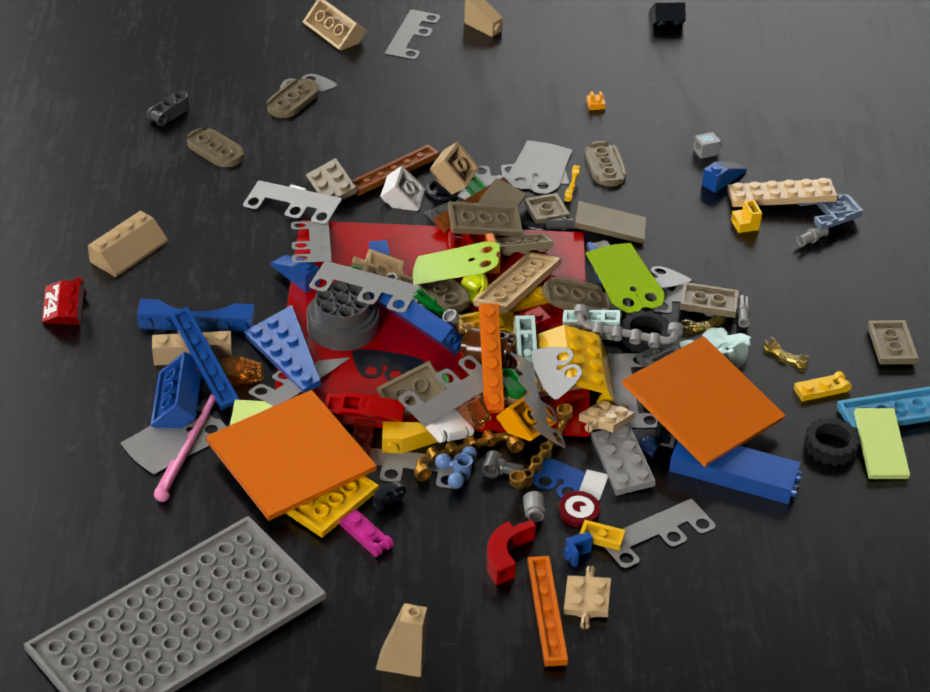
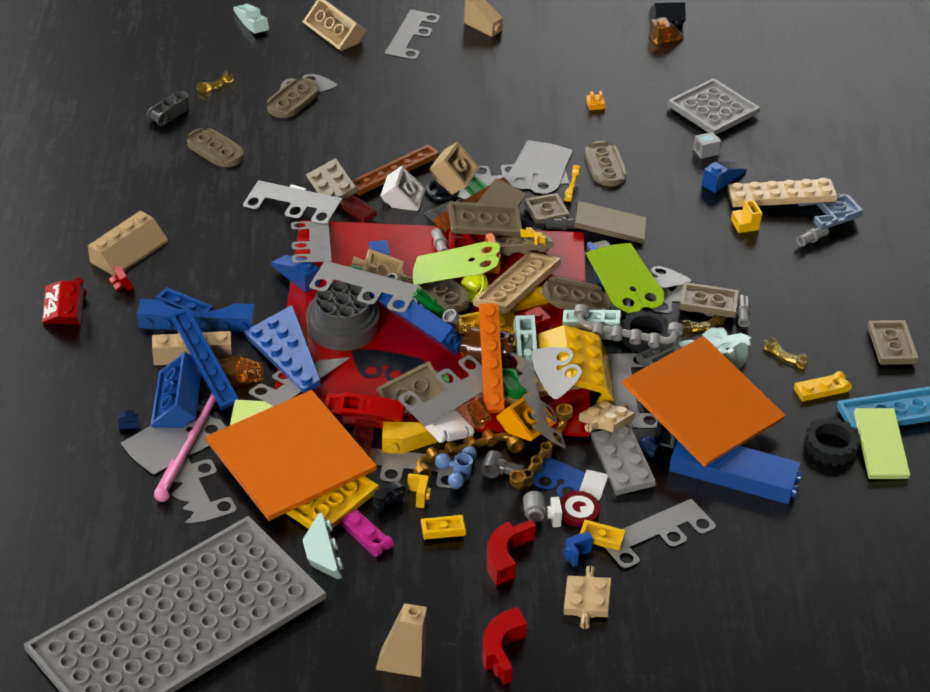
(120, 279): none -> red tile
(128, 420): none -> dark blue plate
(181, 301): none -> blue plate
(194, 493): none -> light grey piece
(203, 87): none -> clear yellow piece
(251, 18): none -> light aqua slope
(321, 548): none -> light aqua slope
(358, 208): none -> clear red plate
(420, 485): none -> yellow bracket
(440, 242): none -> light grey pin
(443, 527): none -> yellow plate
(500, 632): none -> red arch
(538, 236): none -> yellow piece
(547, 611): orange plate -> none
(554, 512): none -> white plate
(663, 31): none -> clear orange slope
(713, 106): none -> light grey plate

